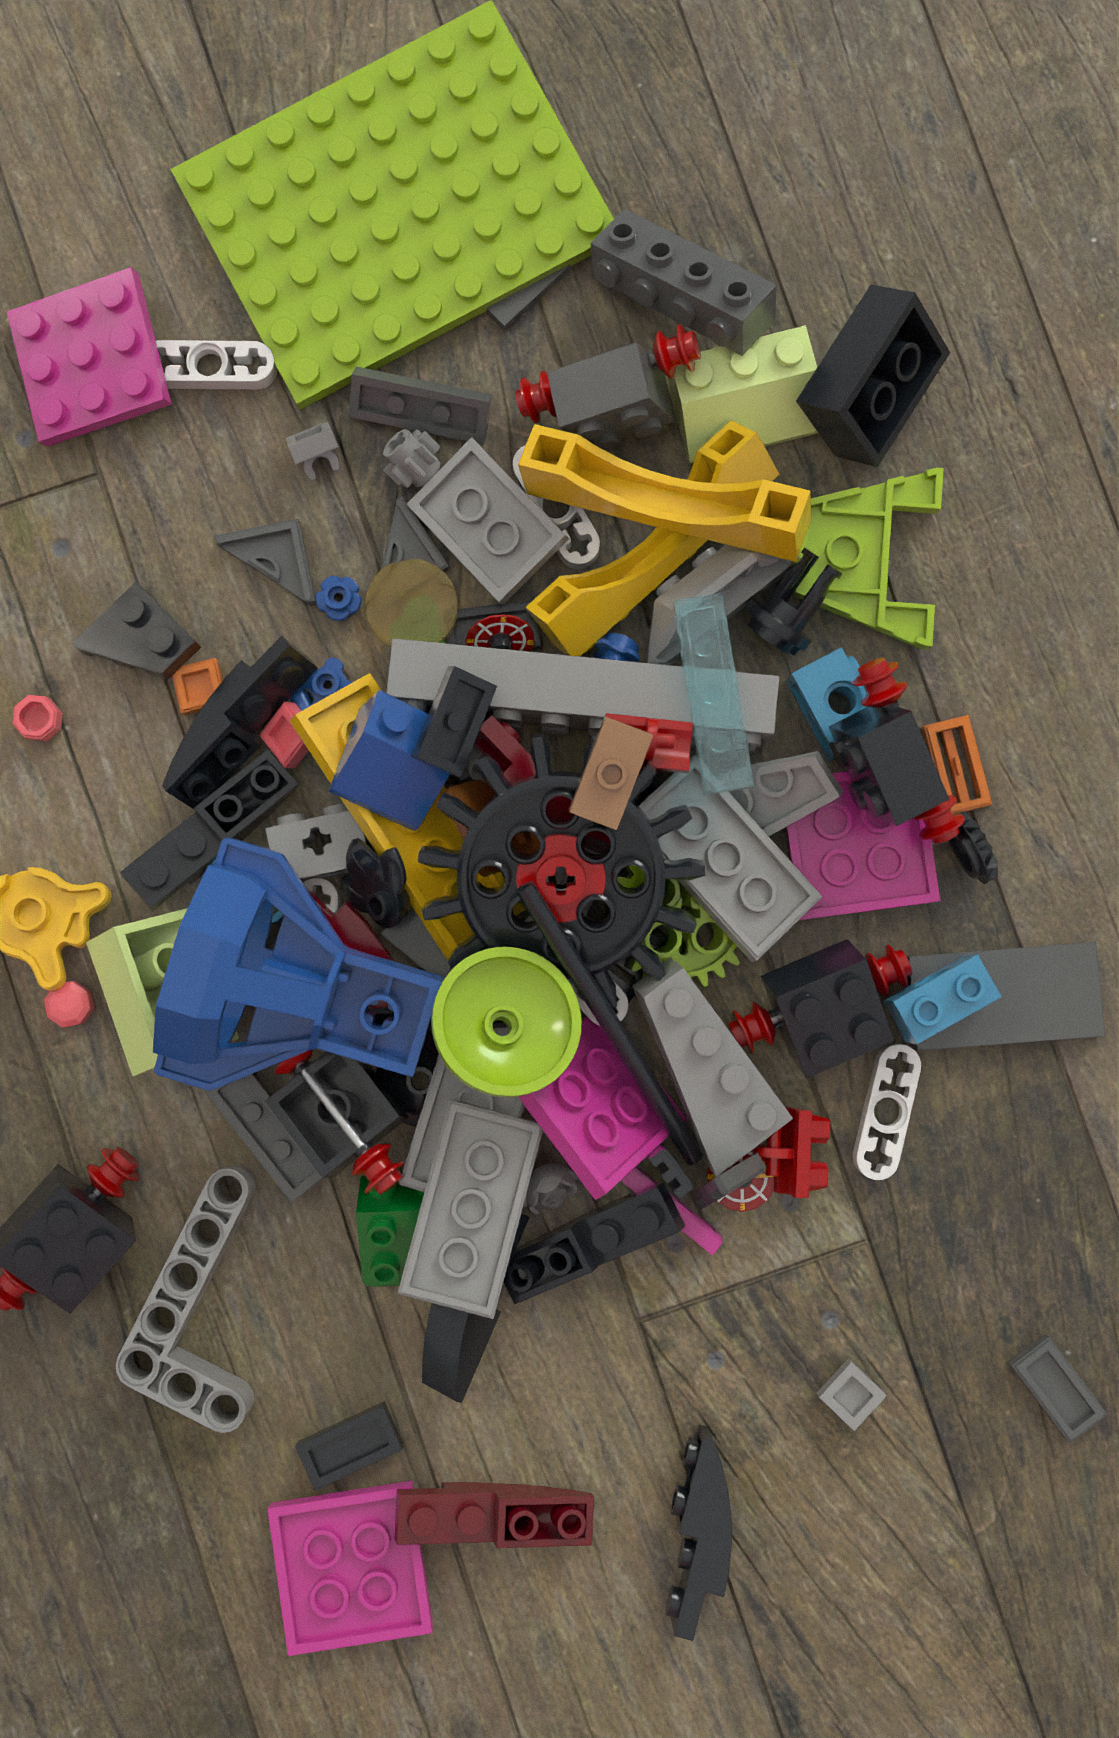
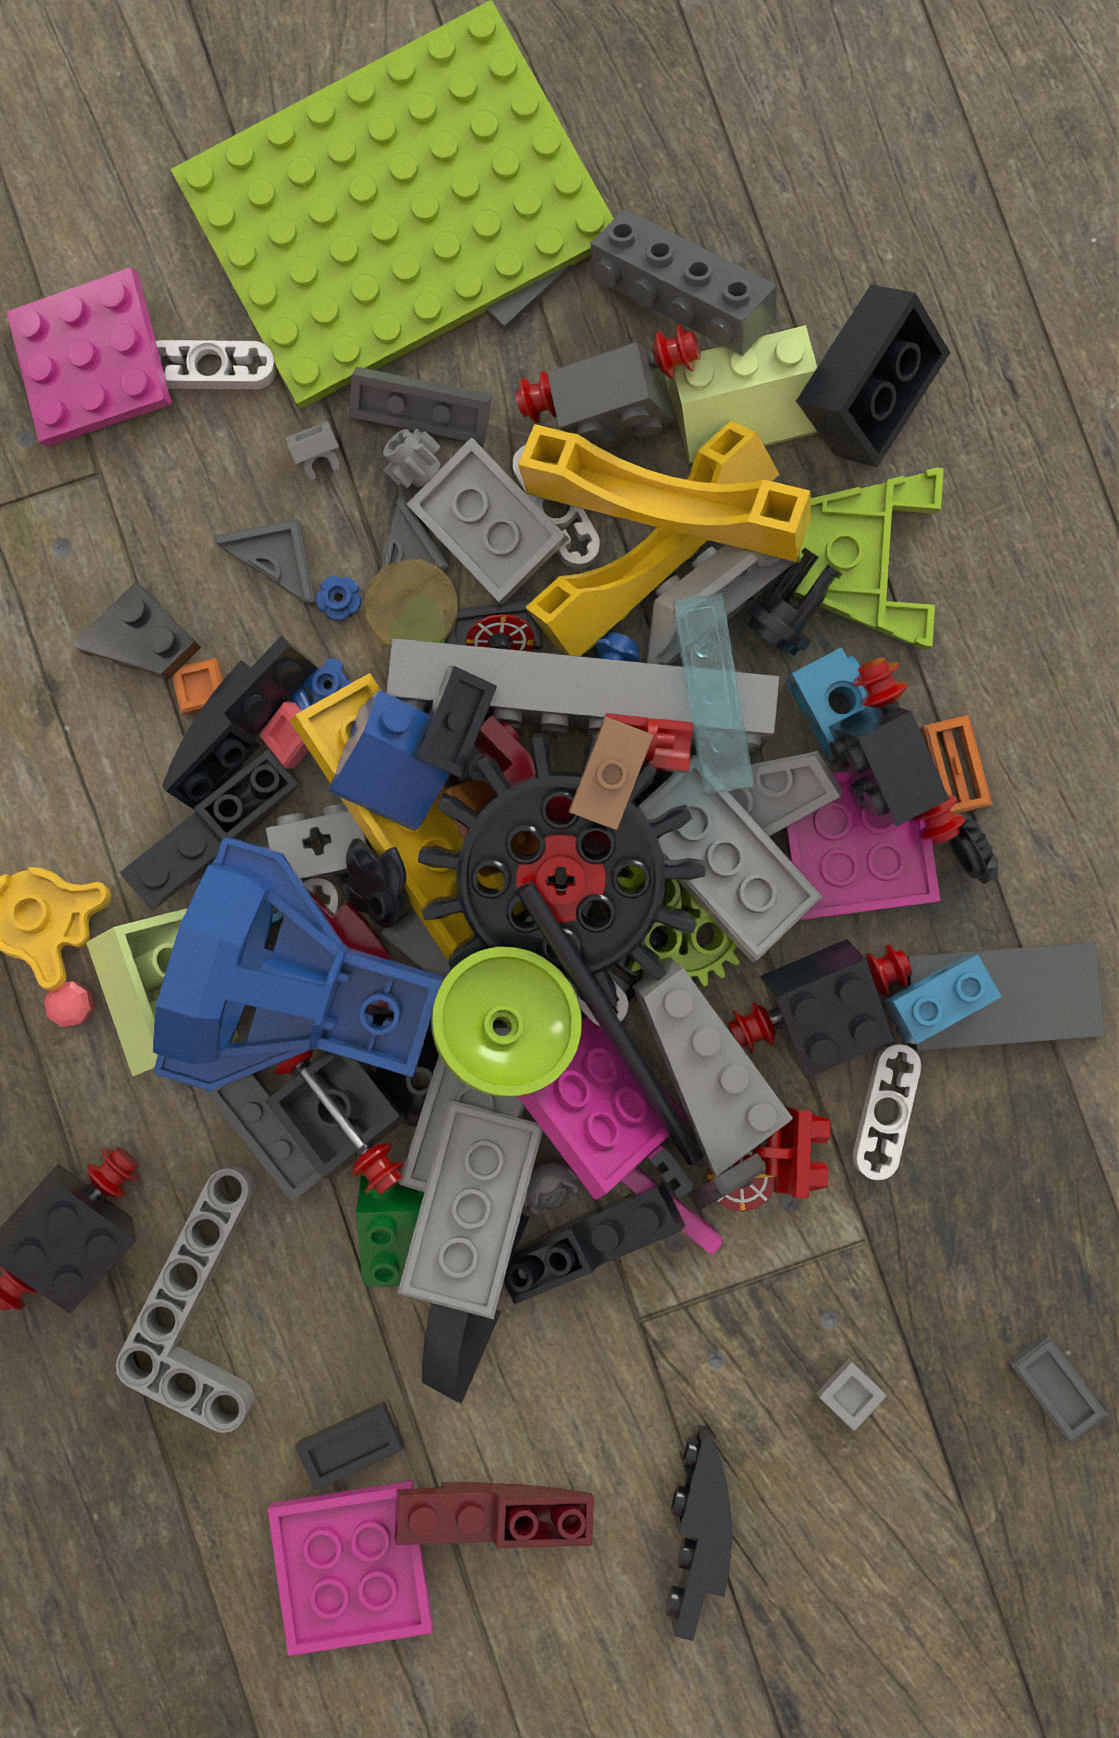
(37, 718): coral tile -> none

